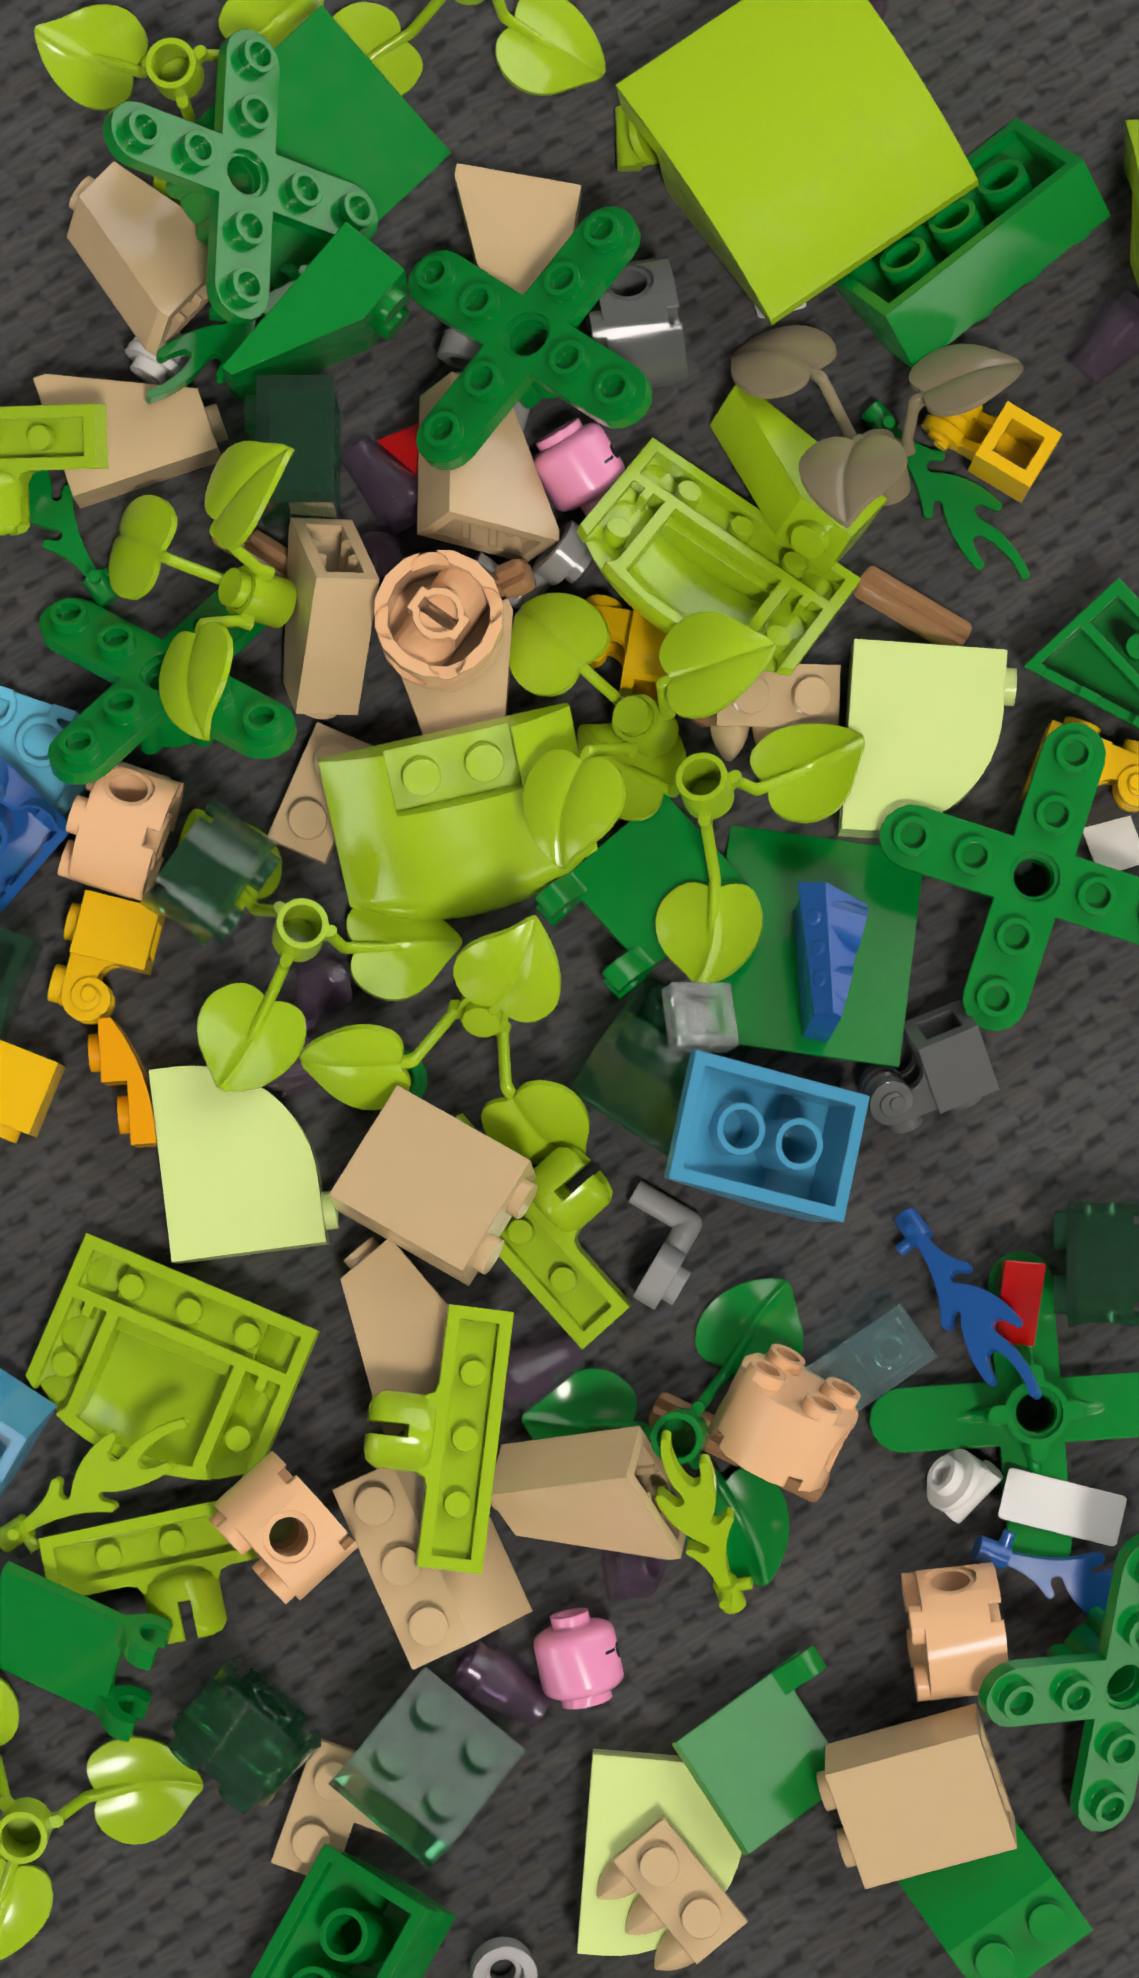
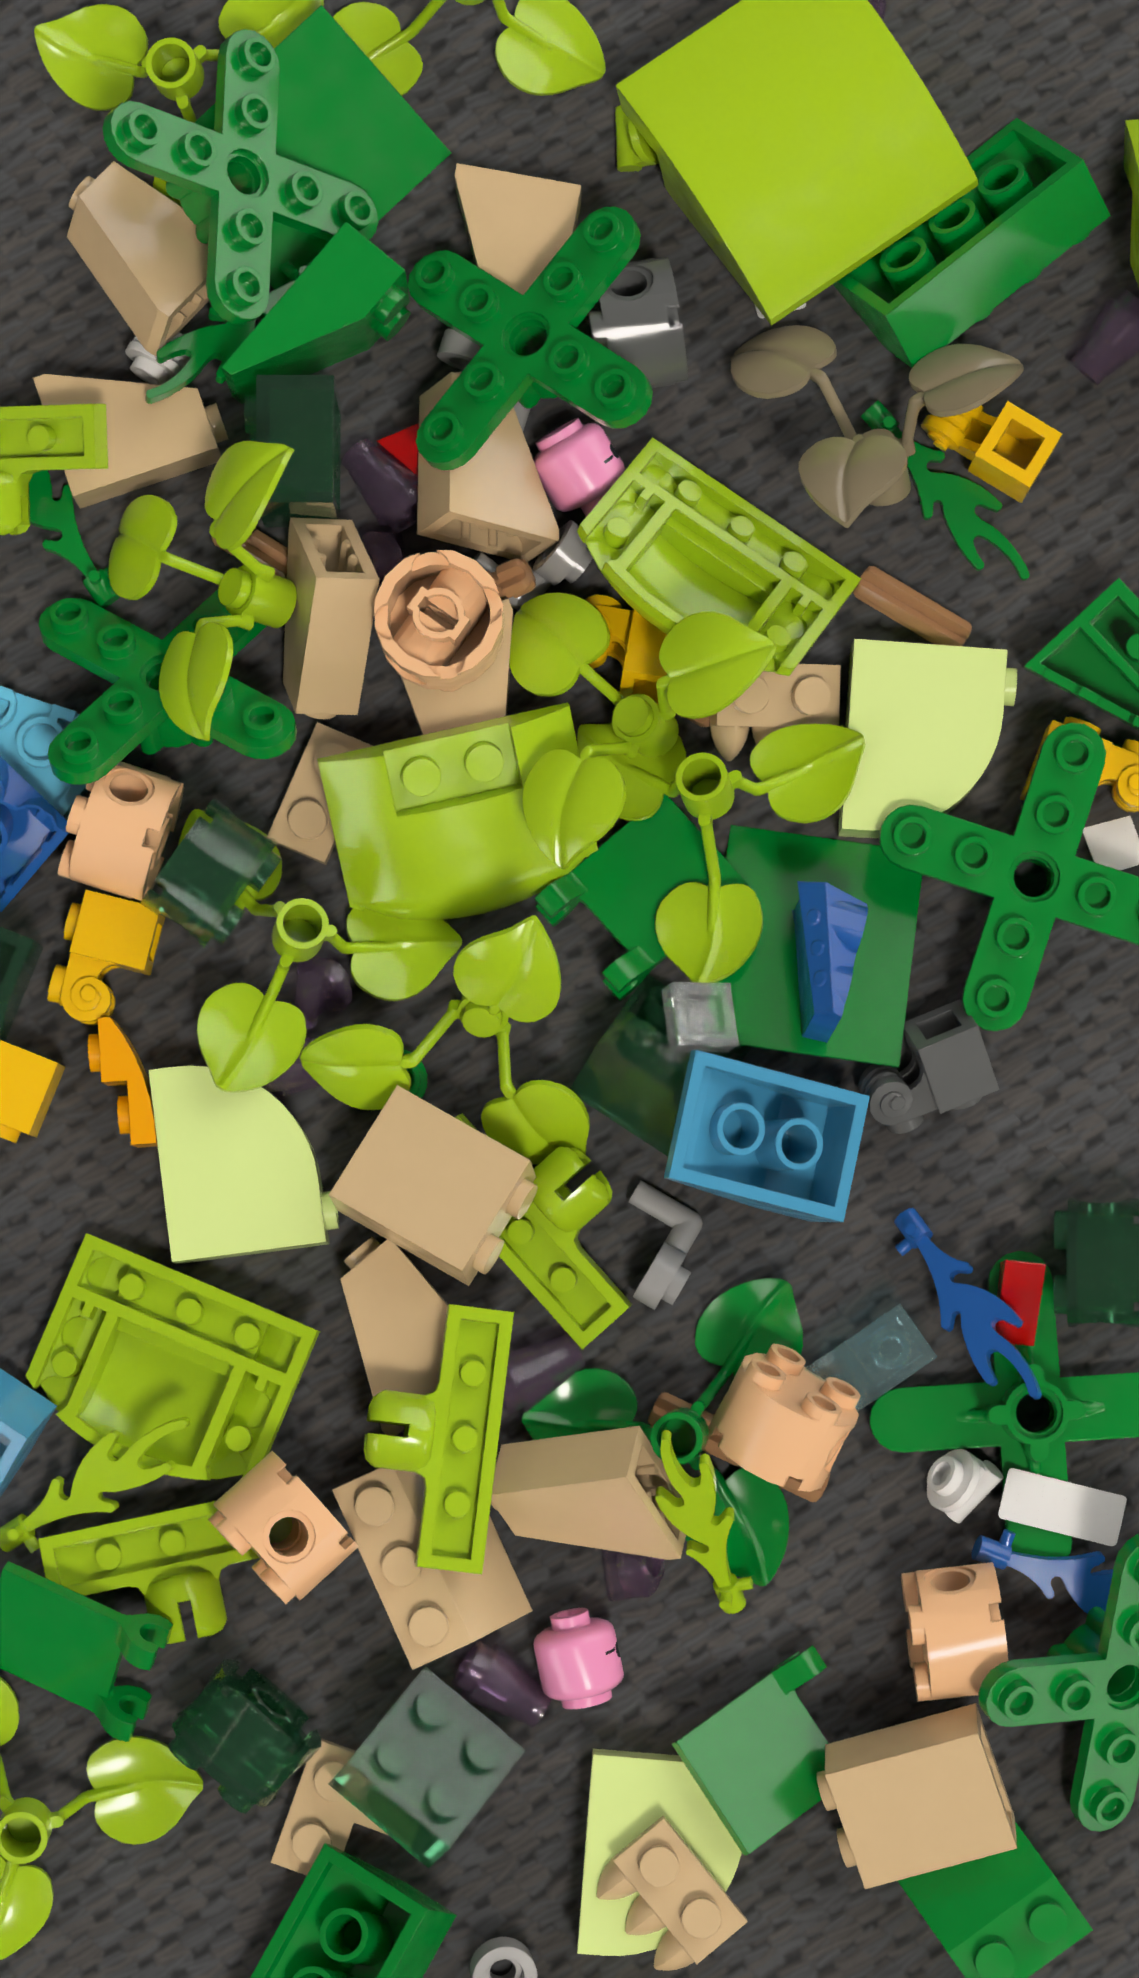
(767, 456): lime slope -> none

